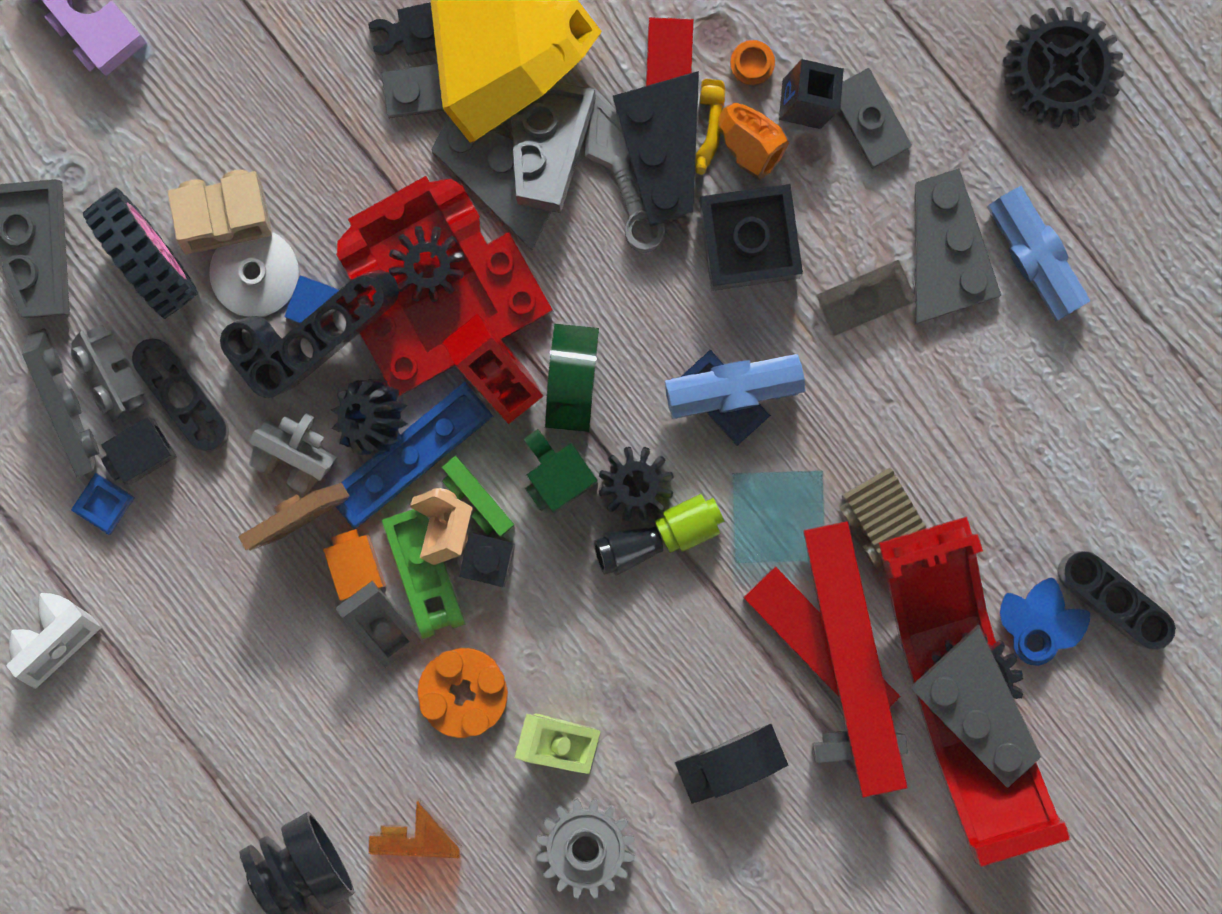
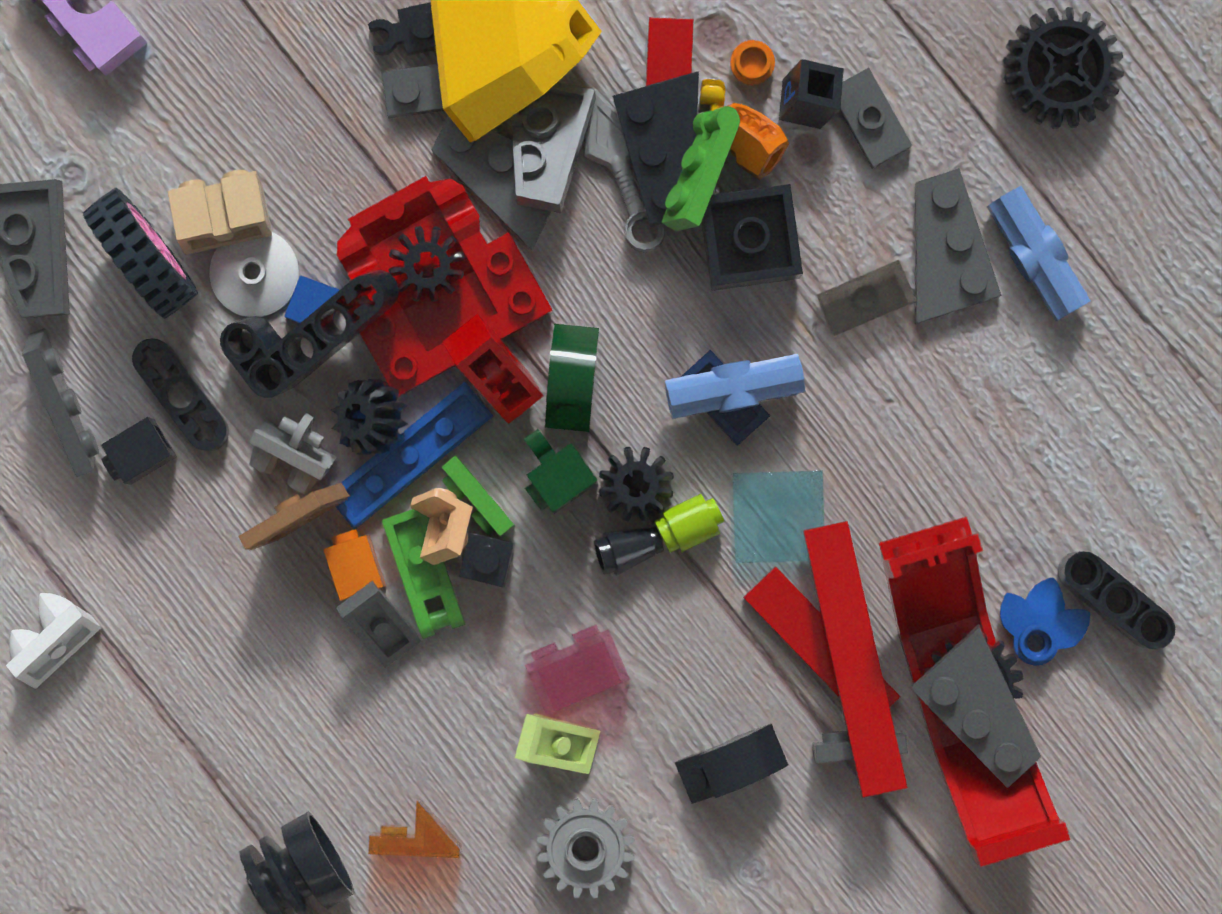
(102, 503): blue tile -> none
(110, 389): light grey hinge -> none
(439, 704): orange plate -> none
(576, 670): none -> clear pink brick
(701, 168): none -> bright green plate
(881, 512): dark tan brick -> none

